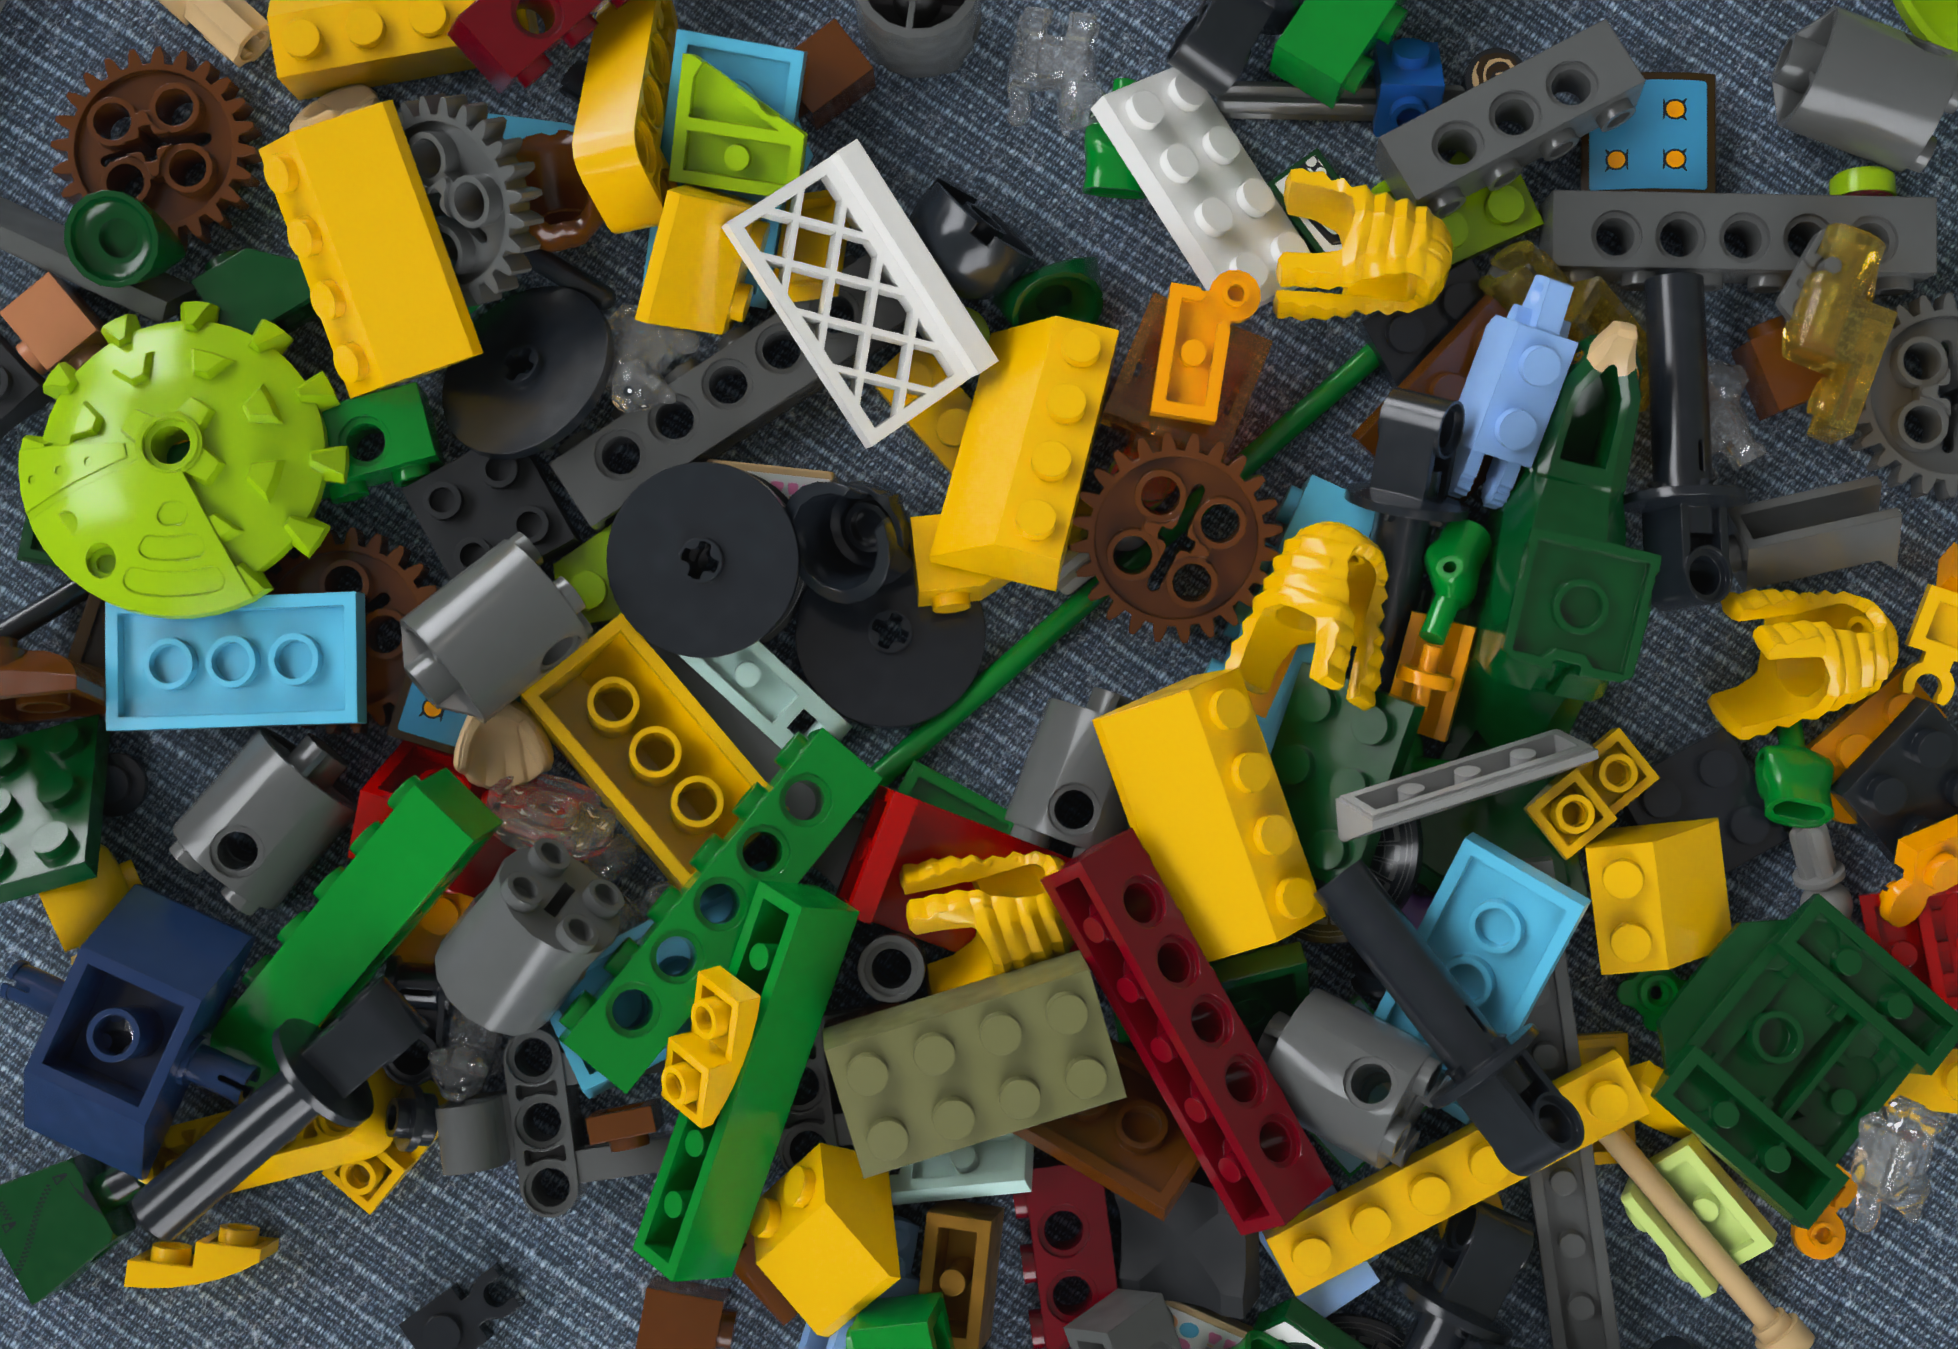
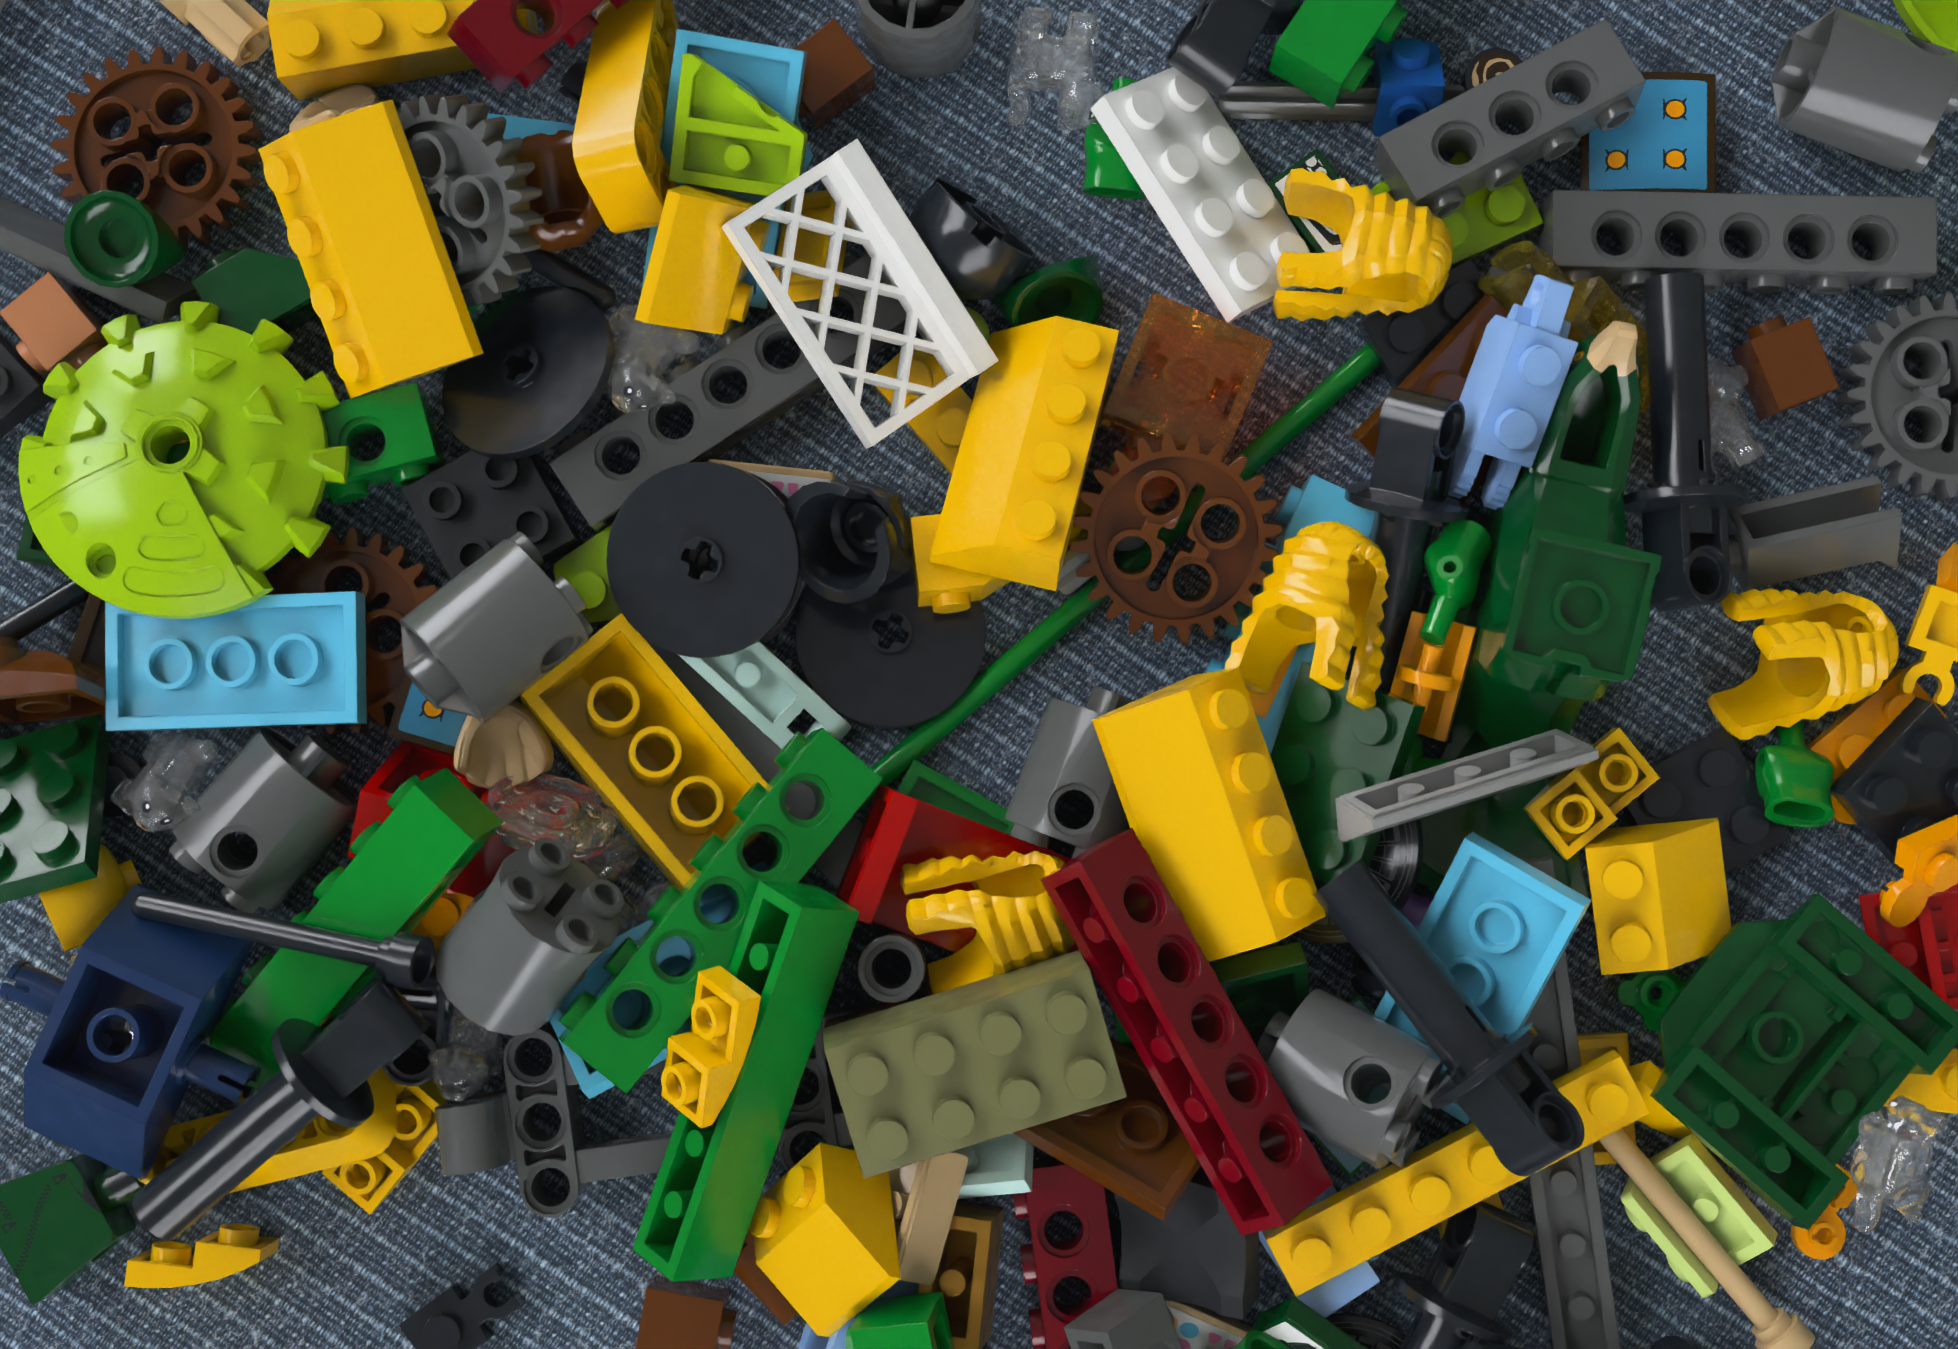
(162, 790): none -> clear animal
(402, 959): none -> black piece
(412, 1118): black plate -> none
(625, 1125): reddish brown plate -> none
(923, 1211): none -> tan slope
(1197, 345): light orange hinge -> none
(1818, 869): light grey axle -> none
(1836, 325): clear yellow plate -> none
(1864, 182): lime tile -> none

